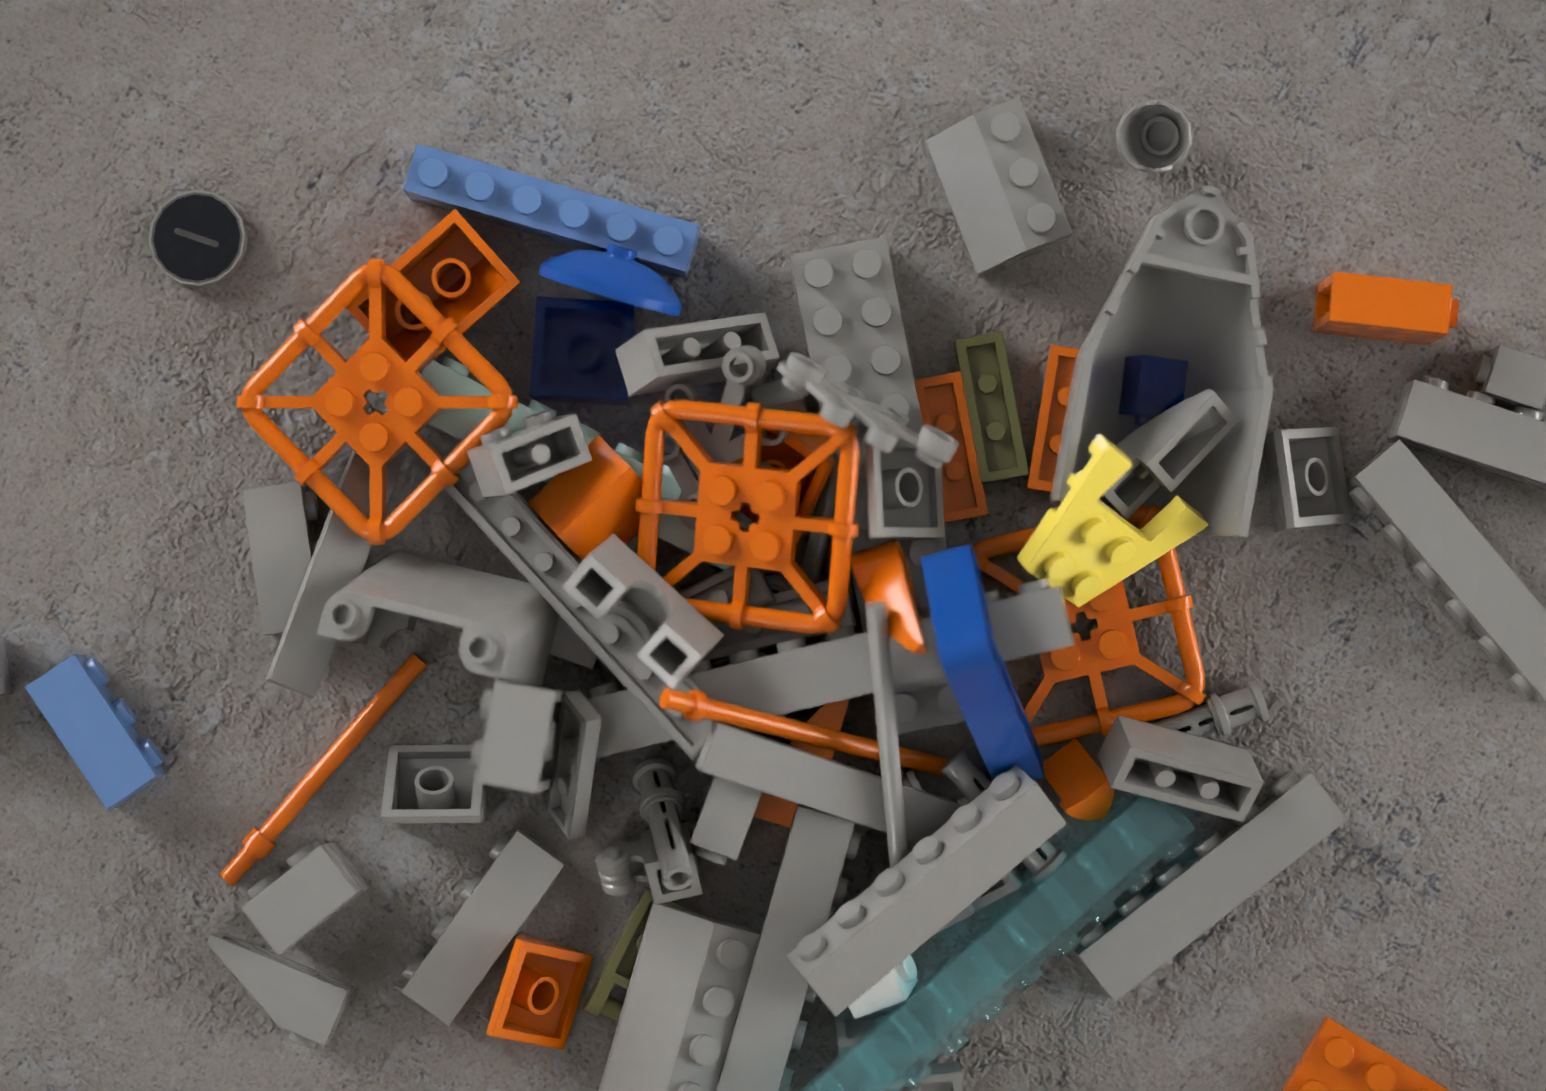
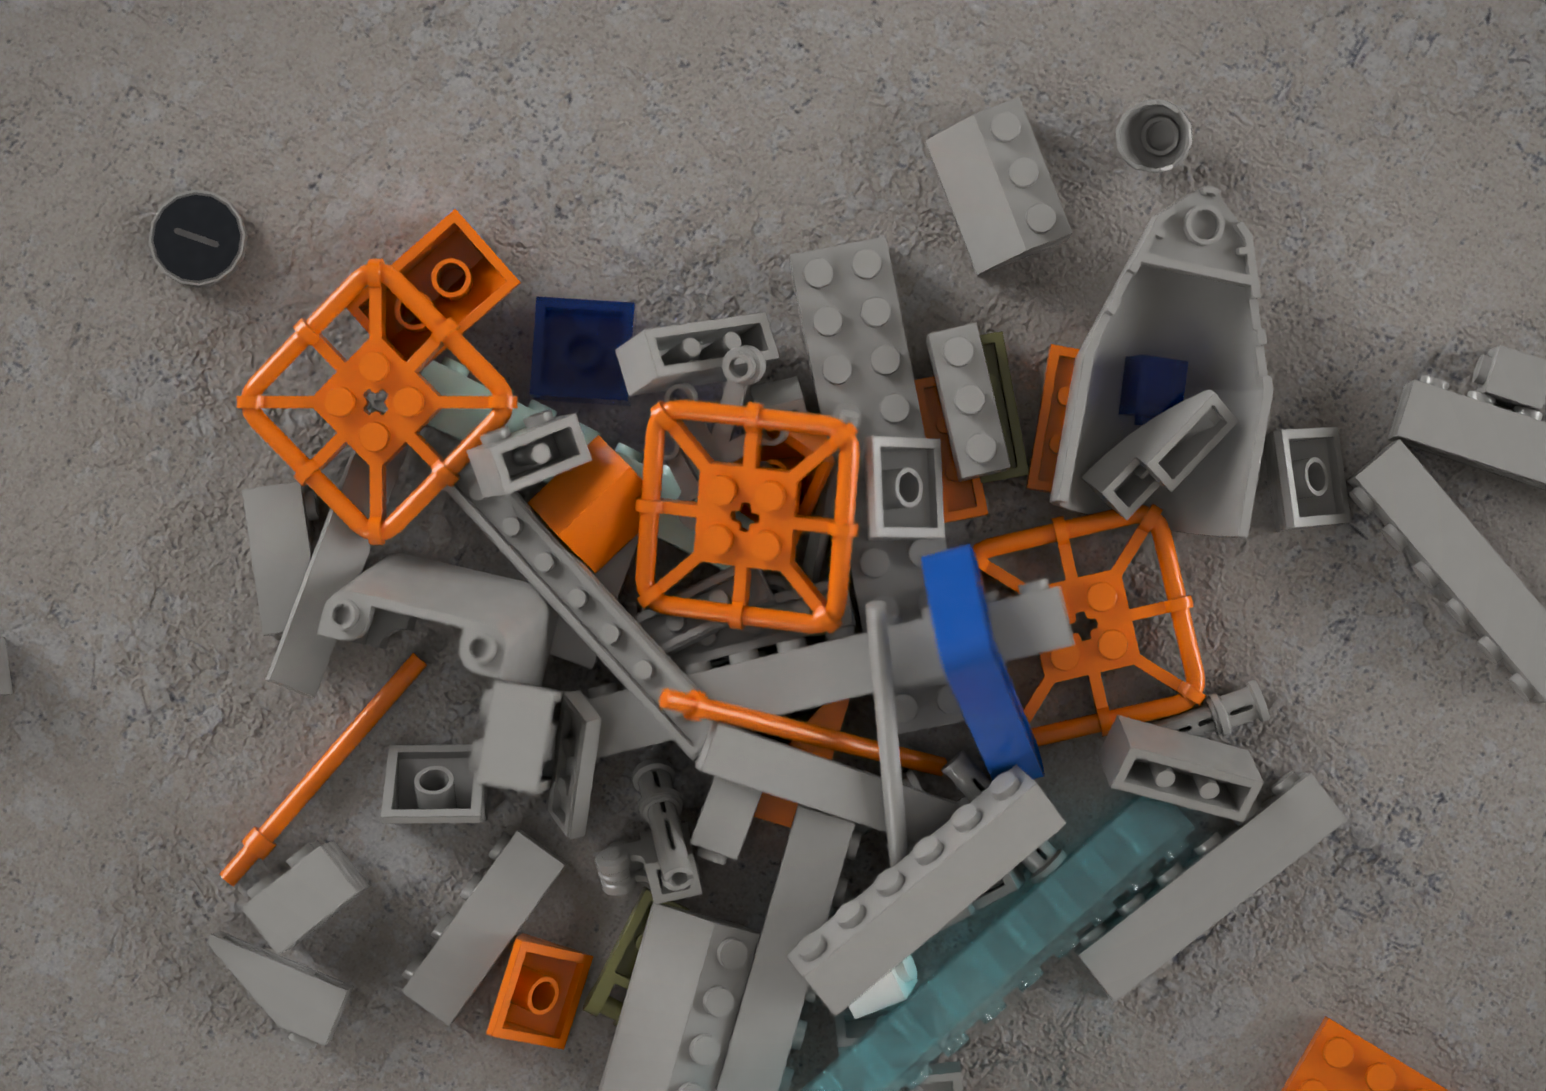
(97, 729): medium blue brick -> none
(550, 210): medium blue brick -> none
(613, 276): blue dish -> none
(622, 584): light grey arch -> none
(844, 401): light grey plant -> none
(886, 577): orange piece -> none
(967, 402): none -> light grey brick
(1078, 782): orange tile -> none
(1090, 545): light yellow wing -> none
(1384, 308): orange brick -> none

